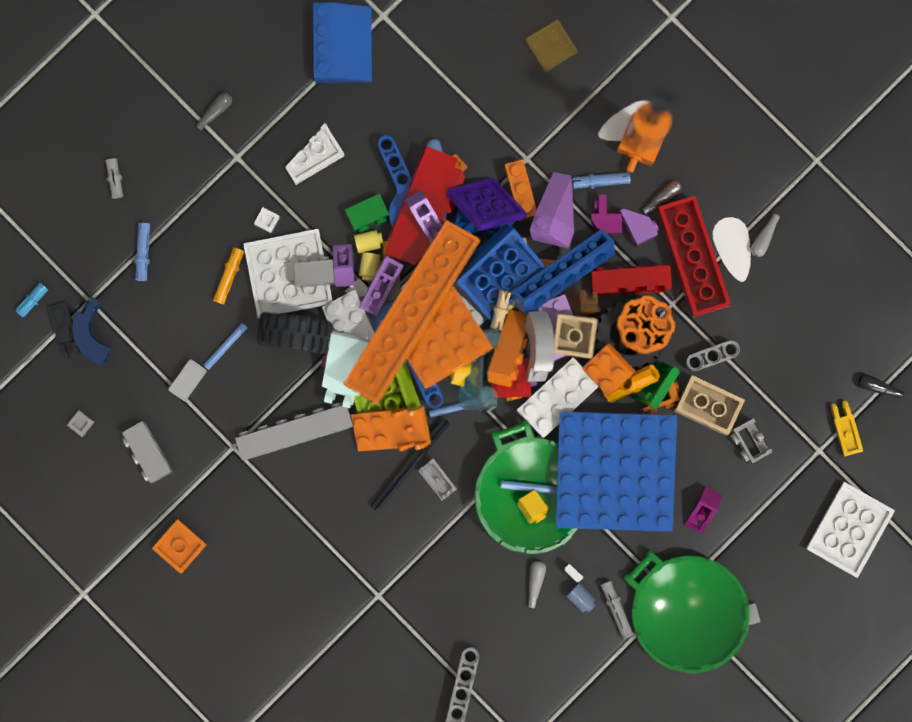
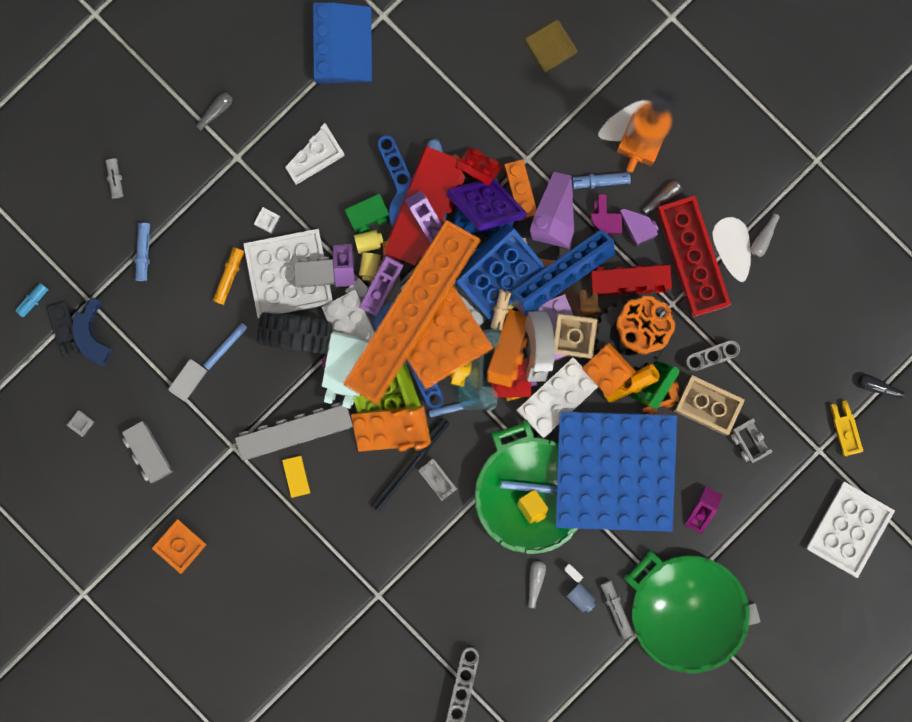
(296, 476): none -> yellow tile
(479, 165): none -> red plate

